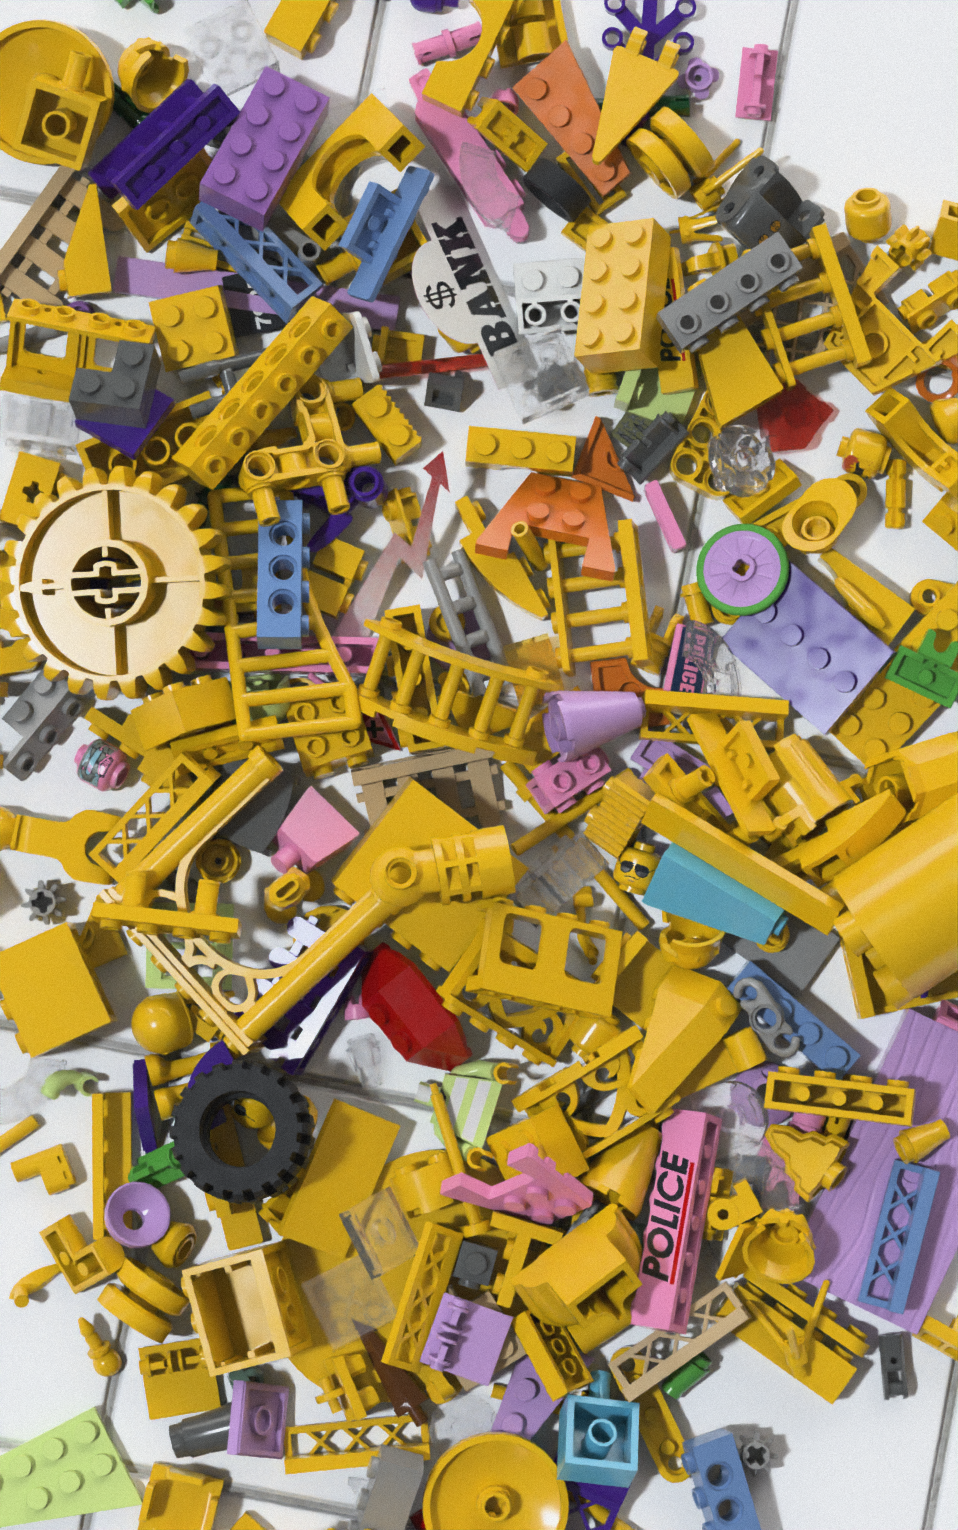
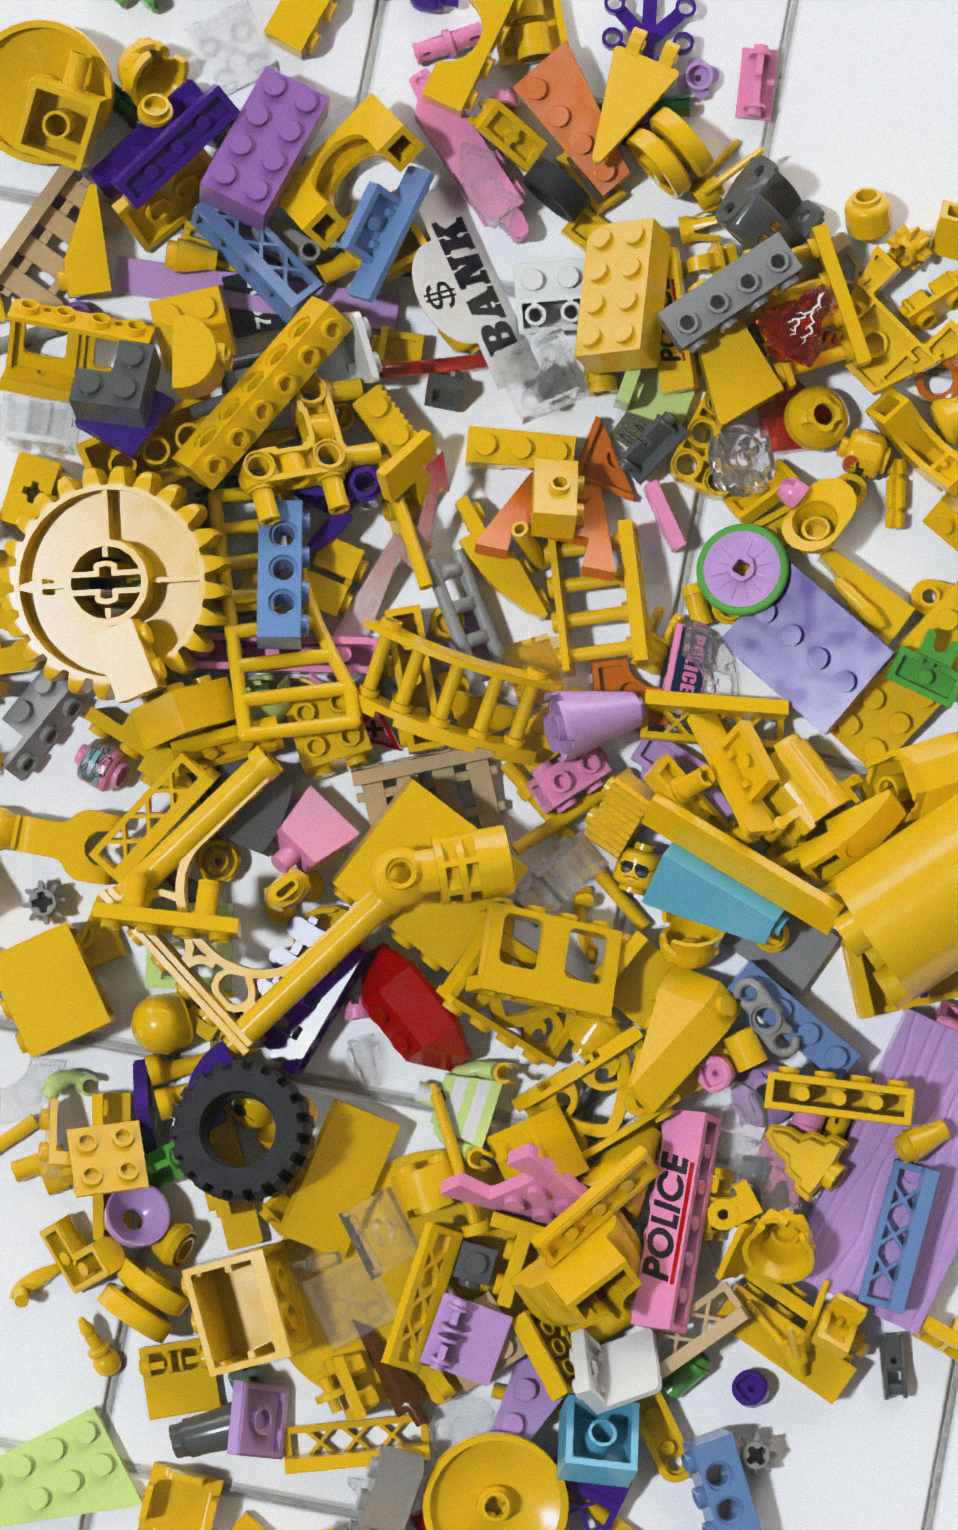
(56, 1162): none -> yellow bracket
(107, 1159): none -> yellow hinge
(130, 660): none -> brick
(155, 111): none -> yellow plate
(197, 358): none -> yellow brick
(314, 1263): none -> clear bar
(406, 470): none -> yellow tile
(410, 538): none -> yellow bar
(555, 498): none -> yellow brick
(595, 1206): none -> yellow tile
(616, 1370): none -> white bracket
(715, 1073): none -> bright pink tile
(750, 1388): none -> dark purple tile
(791, 491): none -> bright pink hinge
(796, 327): none -> clear red rock
(801, 422): none -> yellow piece
(838, 1325): none -> yellow bracket

